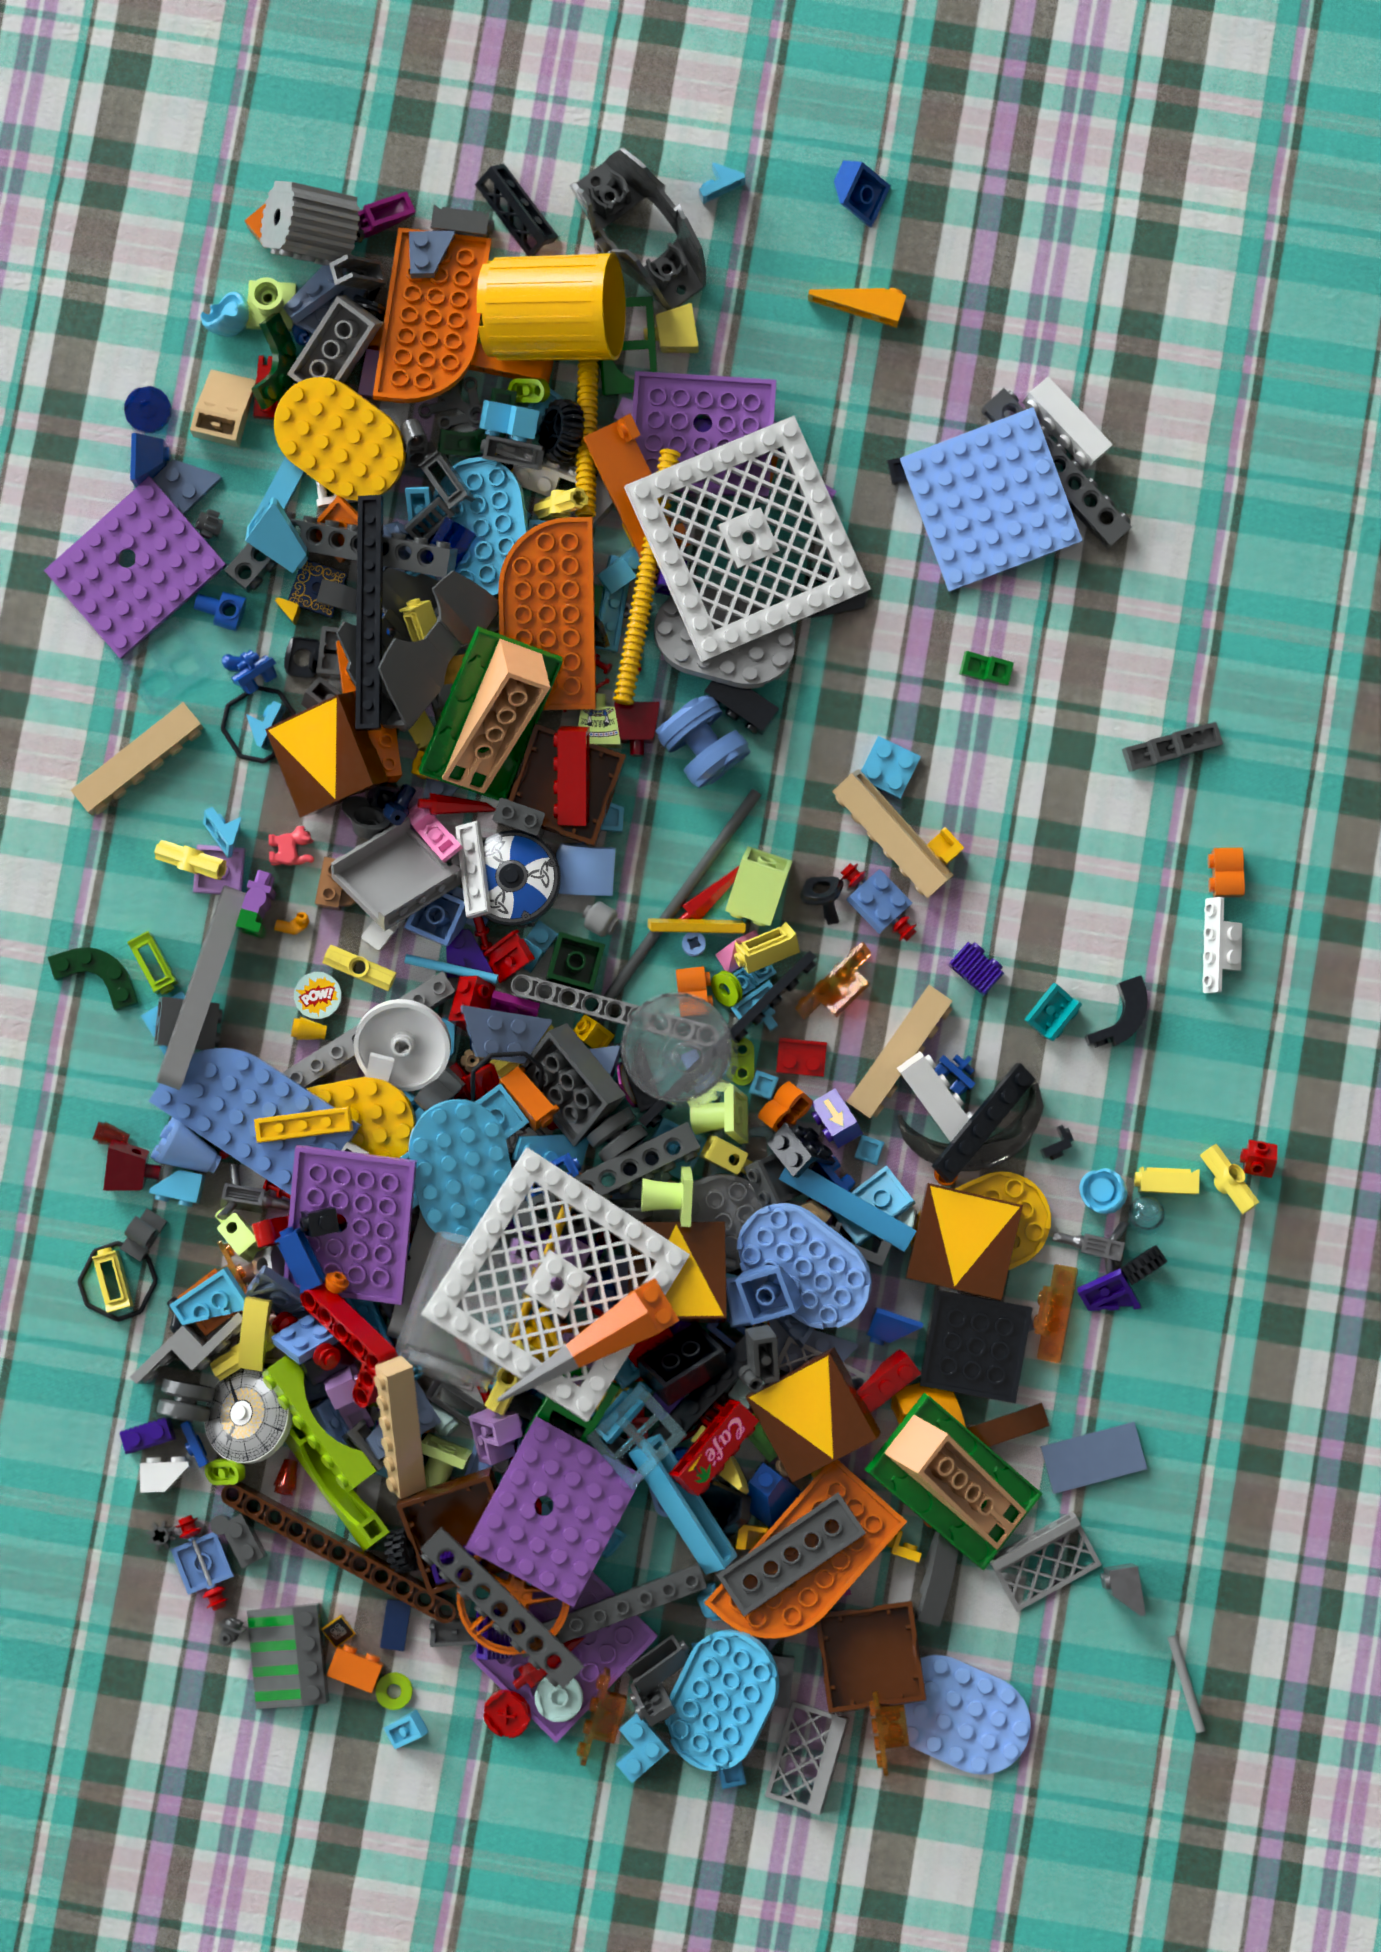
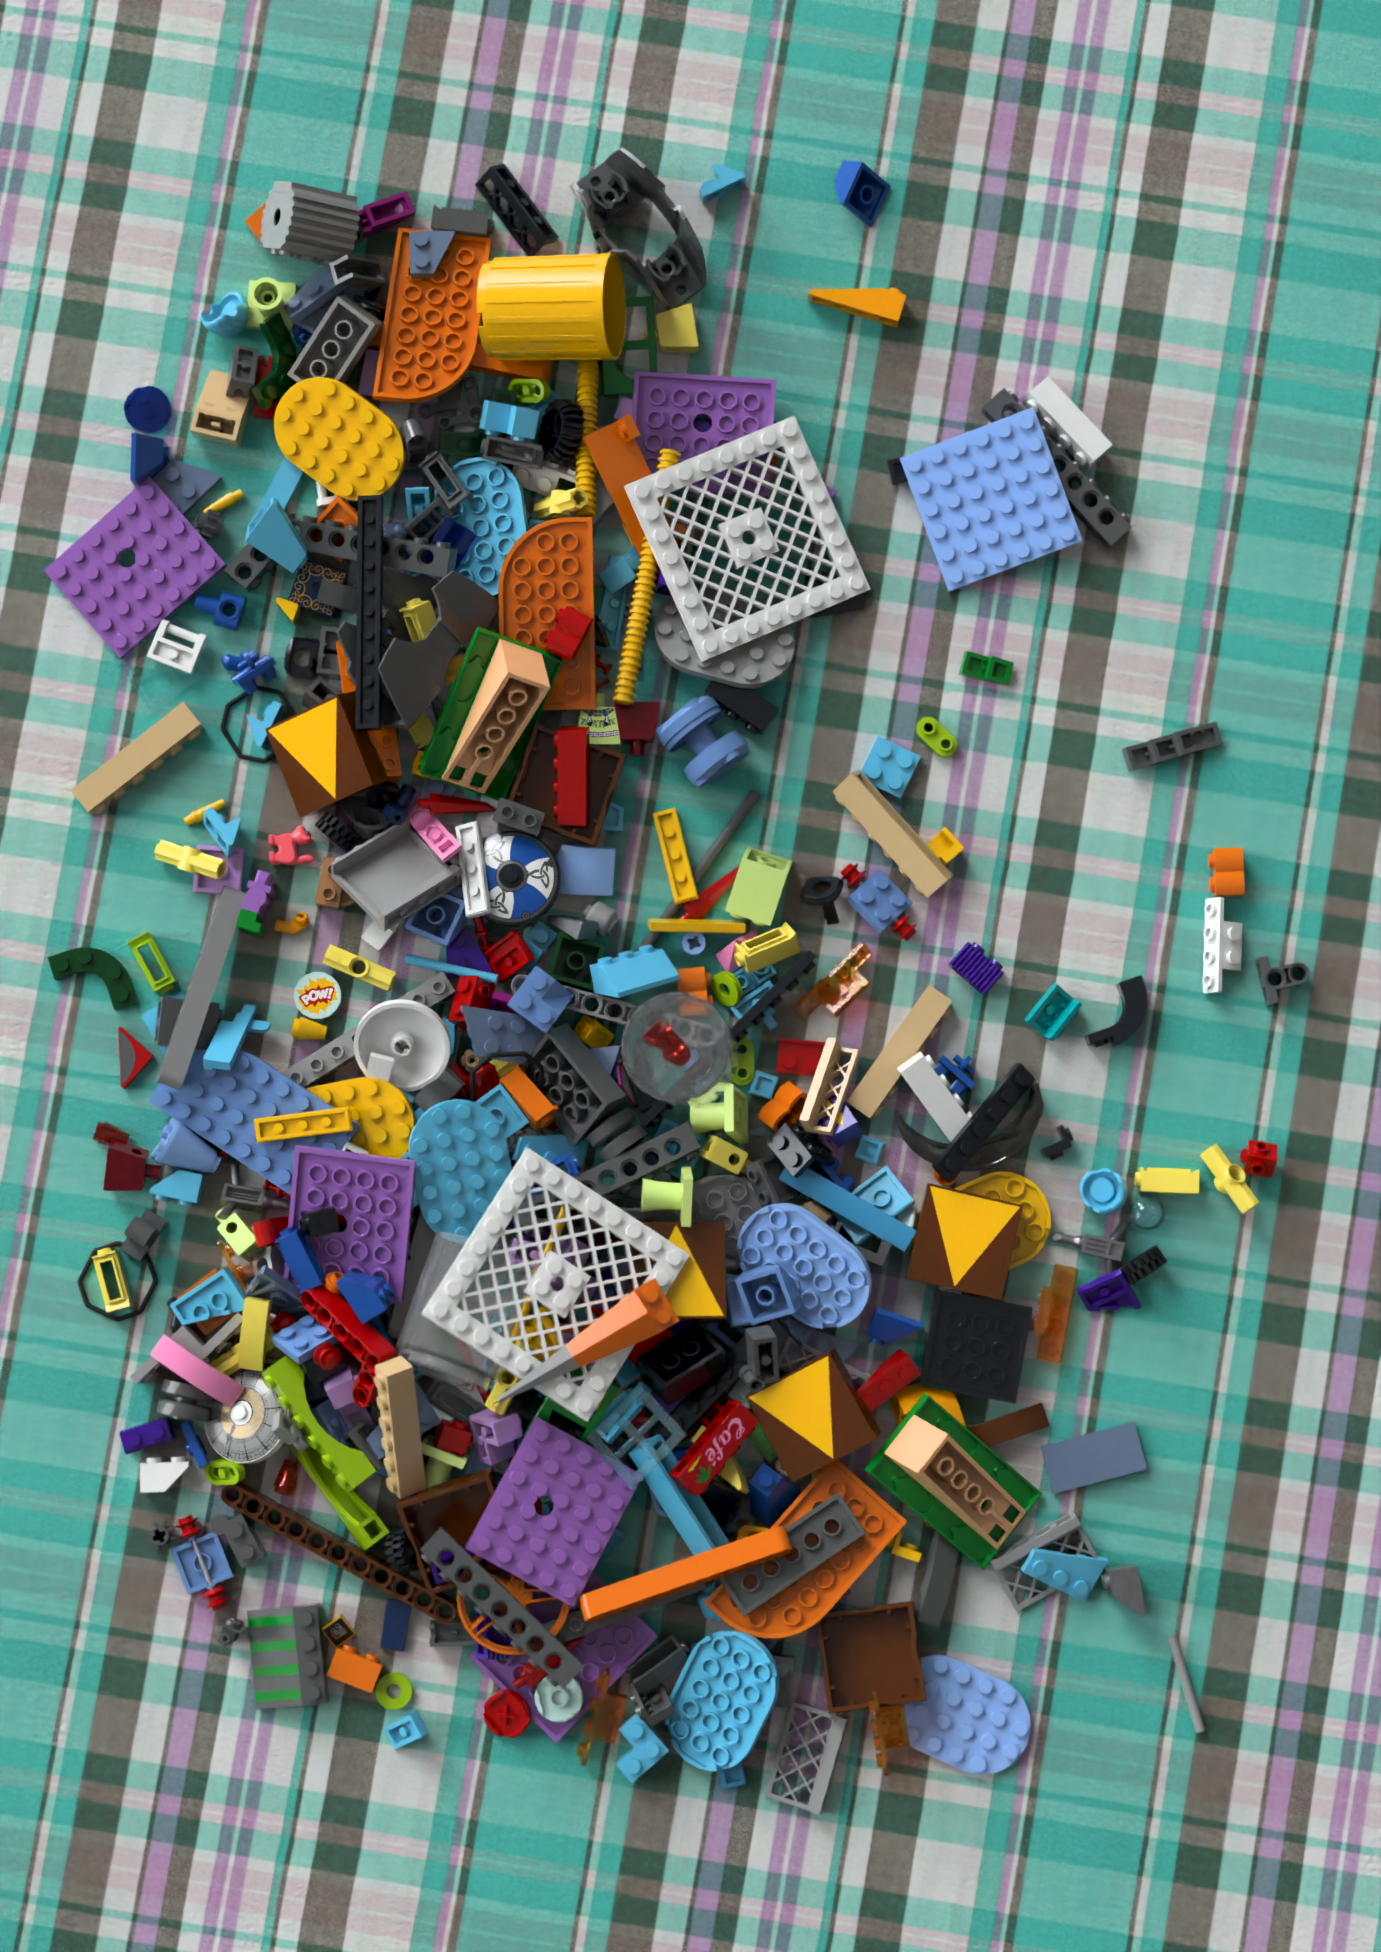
(132, 1057): none -> tile
(173, 653): none -> white plate
(197, 815): none -> yellow animal
(197, 1371): none -> bright pink slope
(226, 501): none -> yellow animal
(230, 1038): none -> medium azure piece
(242, 370): none -> dark grey hinge
(287, 1431): none -> light grey plate
(337, 832): none -> black tyre
(366, 1293): none -> blue slope
(453, 1437): none -> red brick
(540, 999): none -> medium blue slope
(568, 633): none -> red brick
(576, 927): none -> dark grey slope
(632, 972): none -> medium azure slope
(672, 1046): none -> clear red leg
(675, 856): none -> yellow tile
(685, 1574): none -> orange beam
(821, 1084): none -> tan fence
(936, 736): none -> lime plate
(1065, 1572): none -> medium azure wing
(1285, 978): none -> dark grey tile

